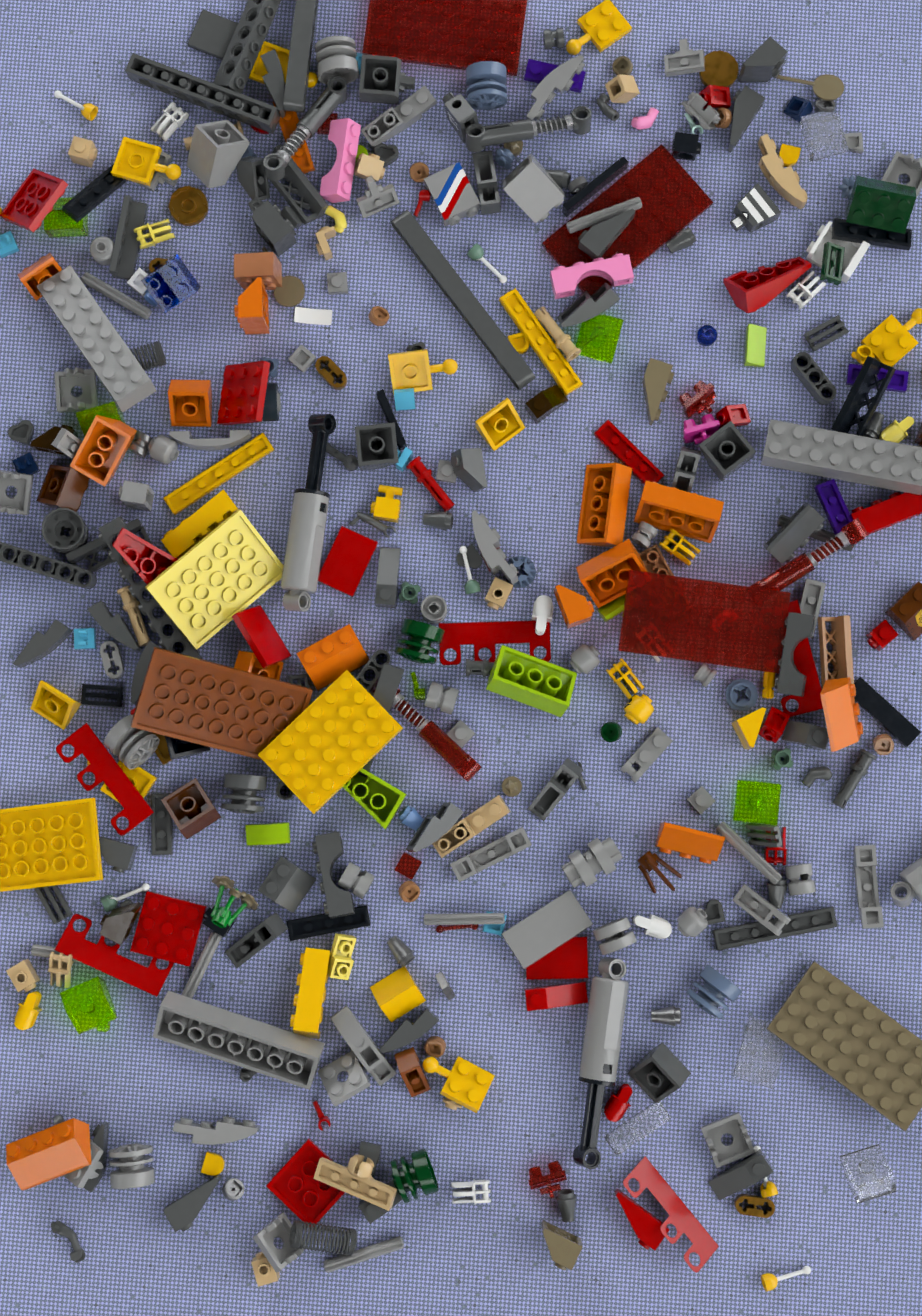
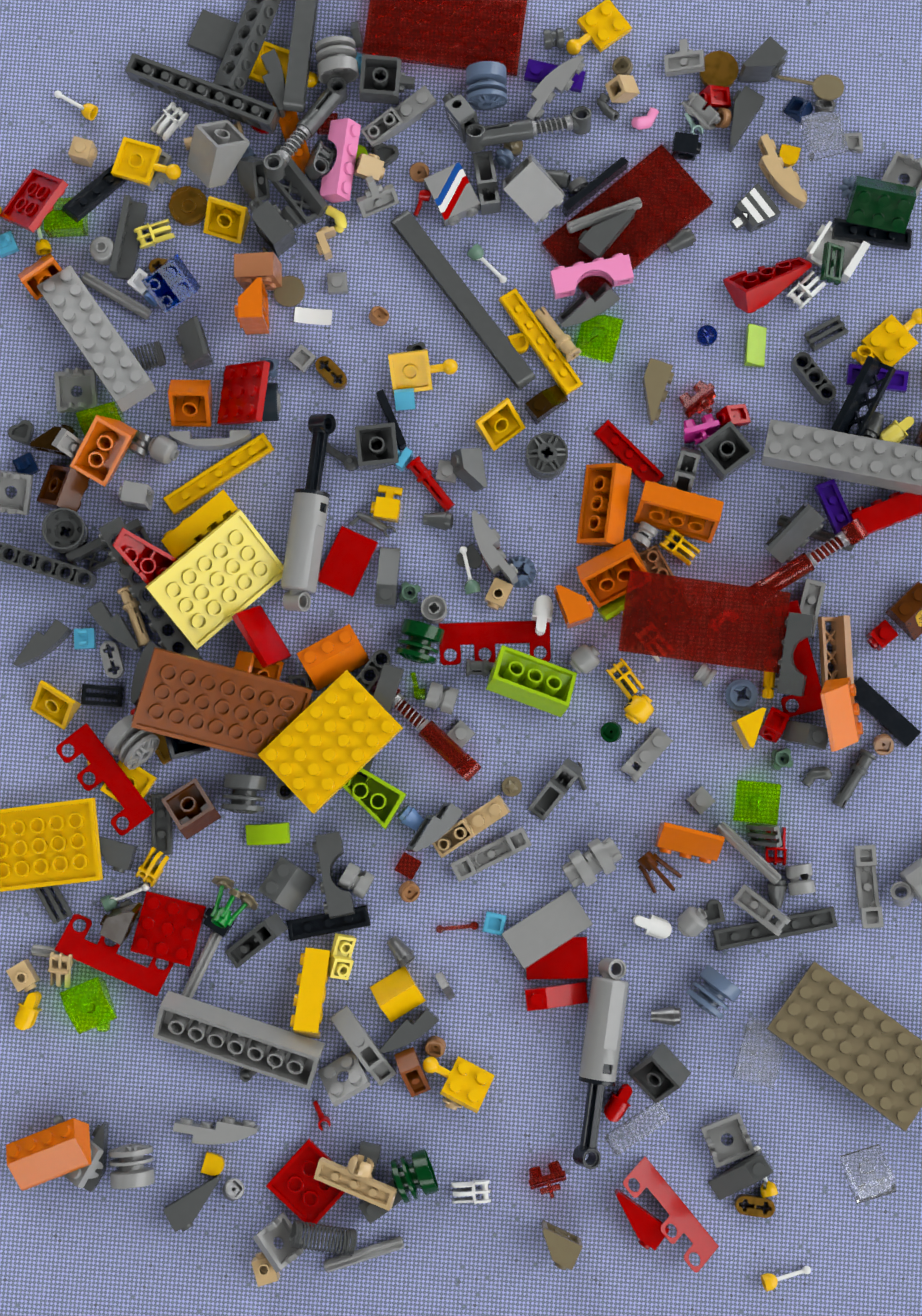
(42, 246): none -> yellow hinge
(59, 1228): dark grey piece -> none
(149, 870): none -> yellow arm
(194, 344): none -> dark grey slope
(226, 220): none -> yellow slope
(320, 158): none -> dark grey piece
(356, 34): none -> dark grey tile
(464, 919): light grey axle -> none
(549, 467): none -> dark grey wheel
(566, 1201): dark grey cone -> none
(614, 936): light grey wheel -> none

